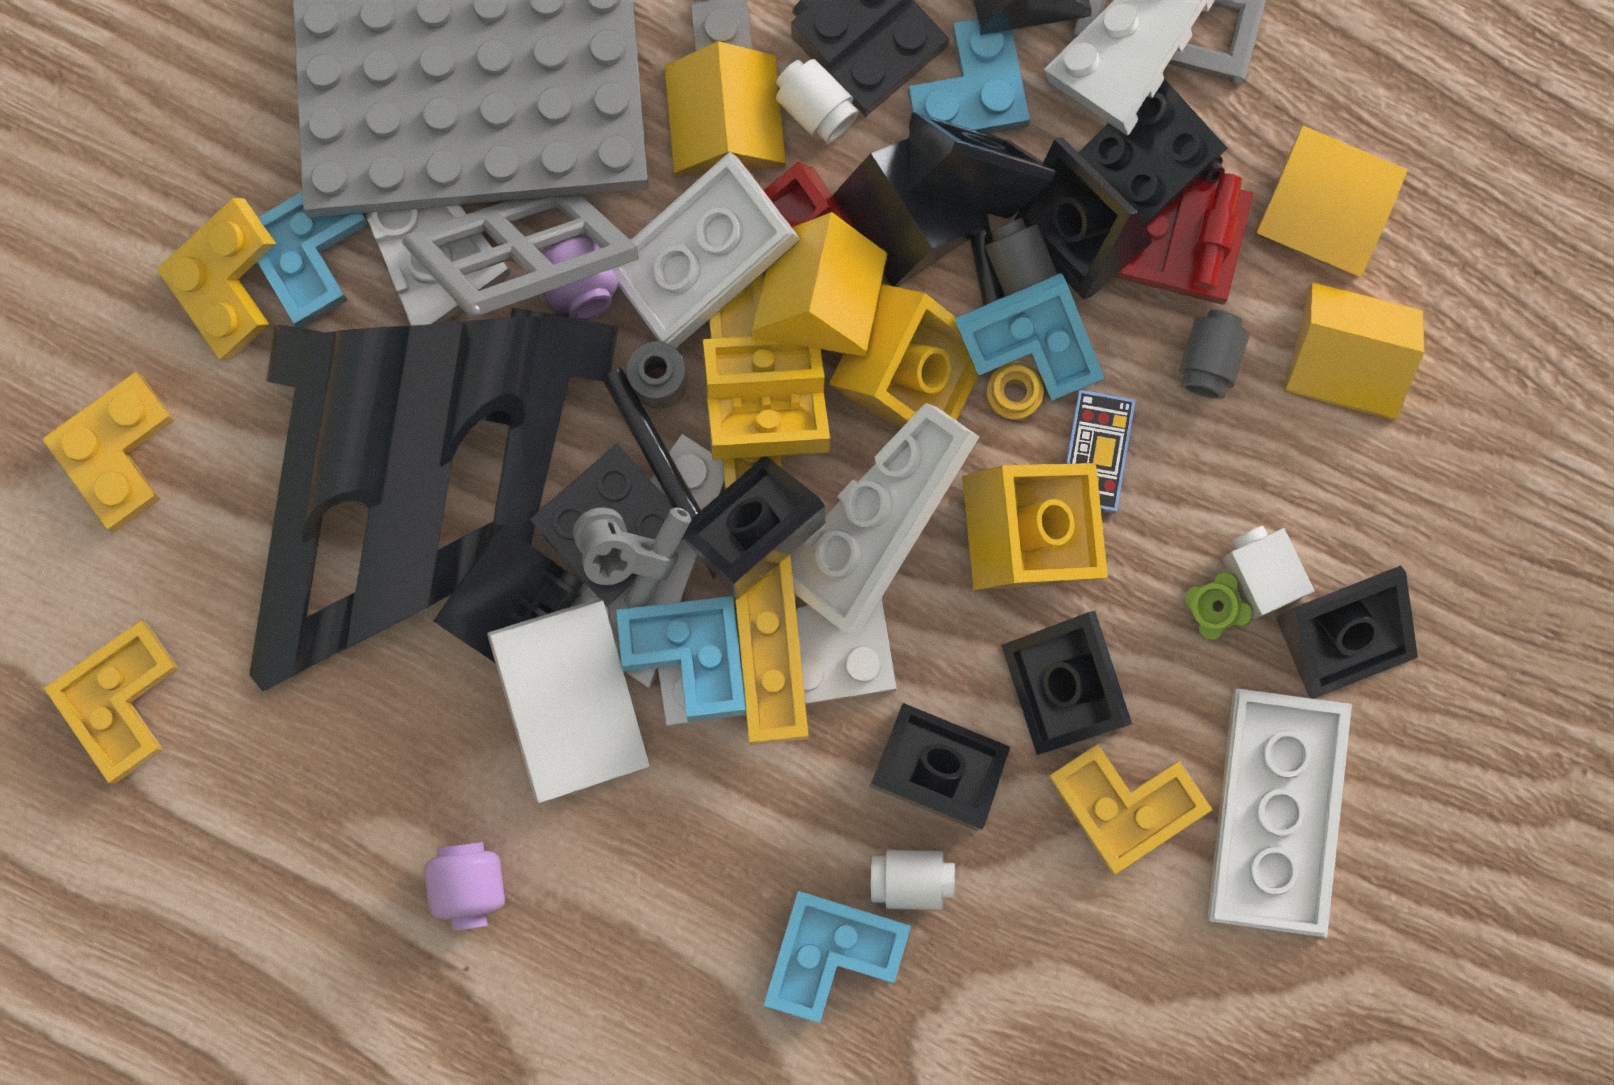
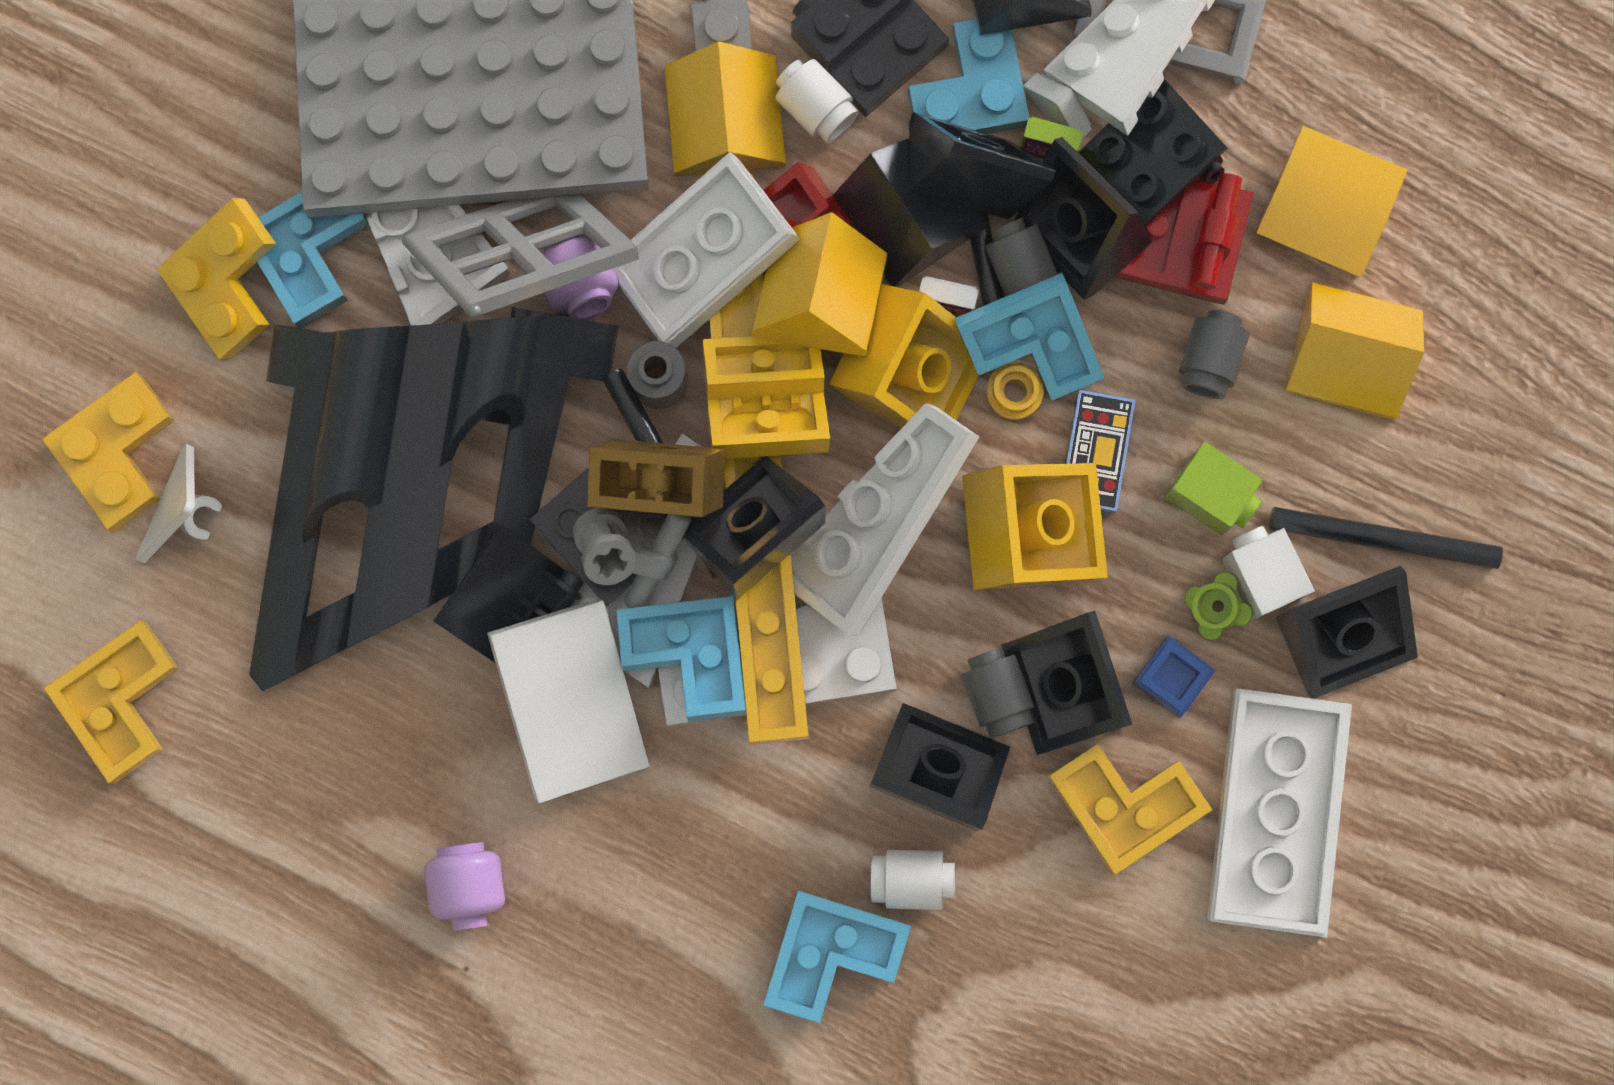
(177, 507): none -> white piece
(656, 477): none -> pearl gold brick
(952, 296): none -> white tile
(998, 693): none -> dark grey brick
(1041, 134): none -> lime tile
(1057, 102): none -> white tile
(1173, 677): none -> blue tile
(1215, 490): none -> lime brick
(1386, 537): none -> black bar

